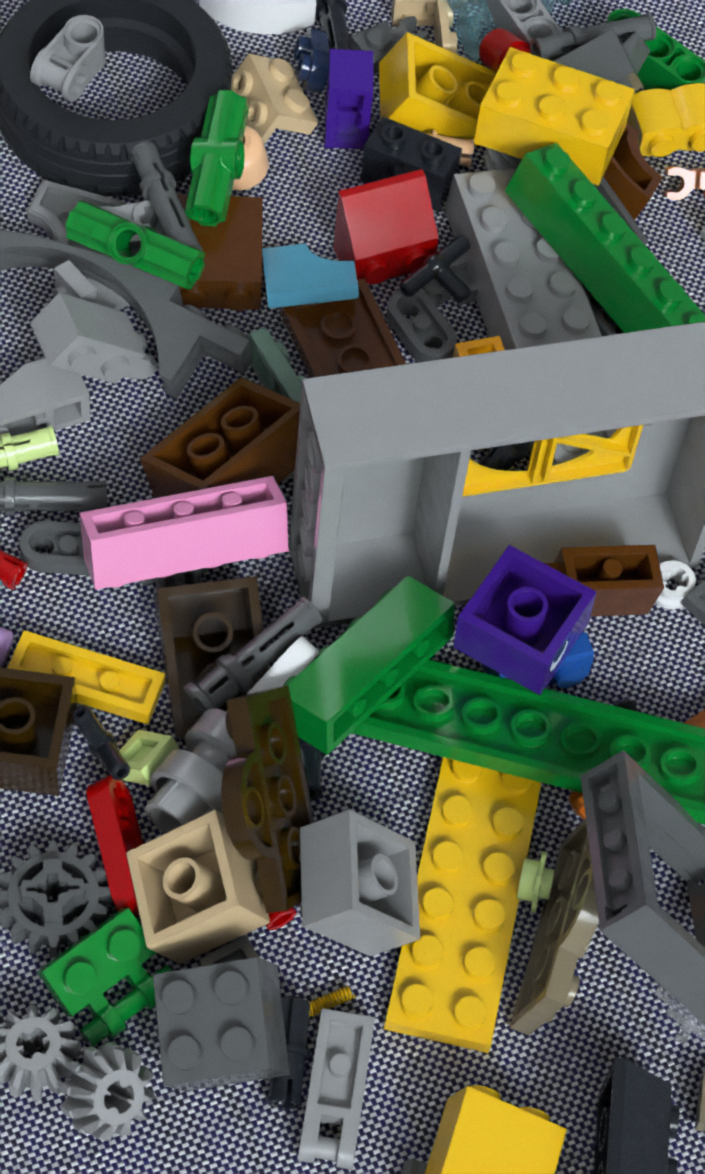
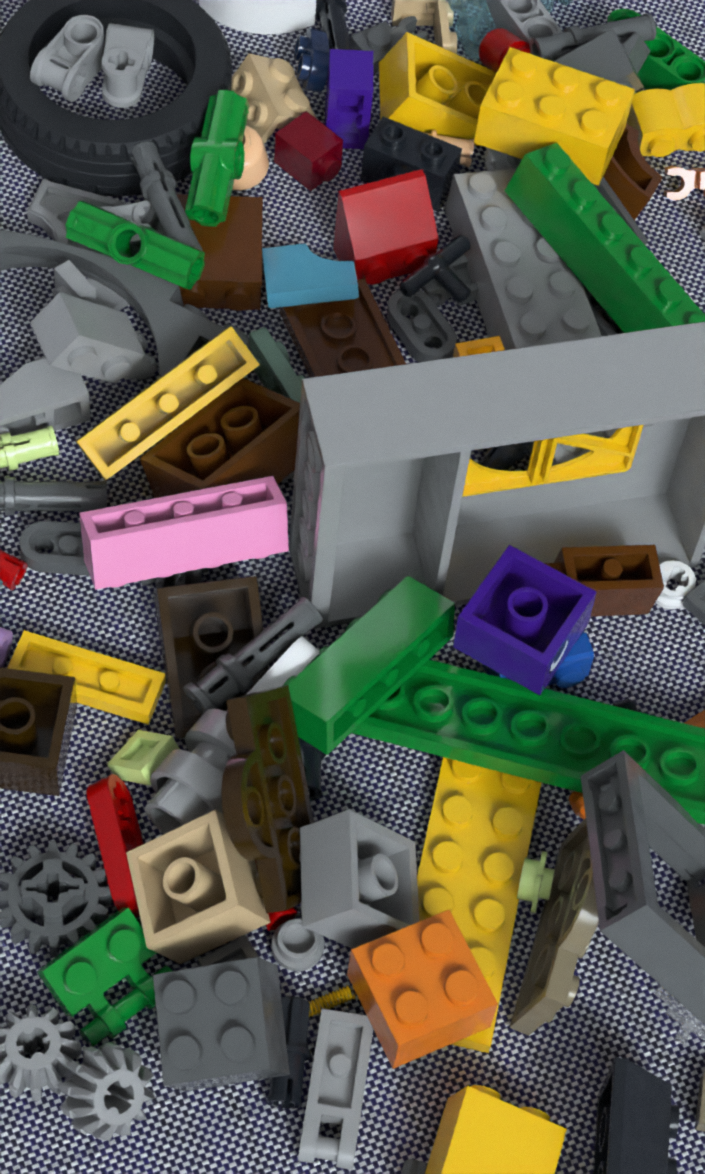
(101, 743): black piece -> none
(125, 63): none -> light grey piece
(167, 403): none -> yellow brick
(296, 946): none -> light grey plate
(308, 151): none -> dark red brick
(421, 988): none -> orange brick

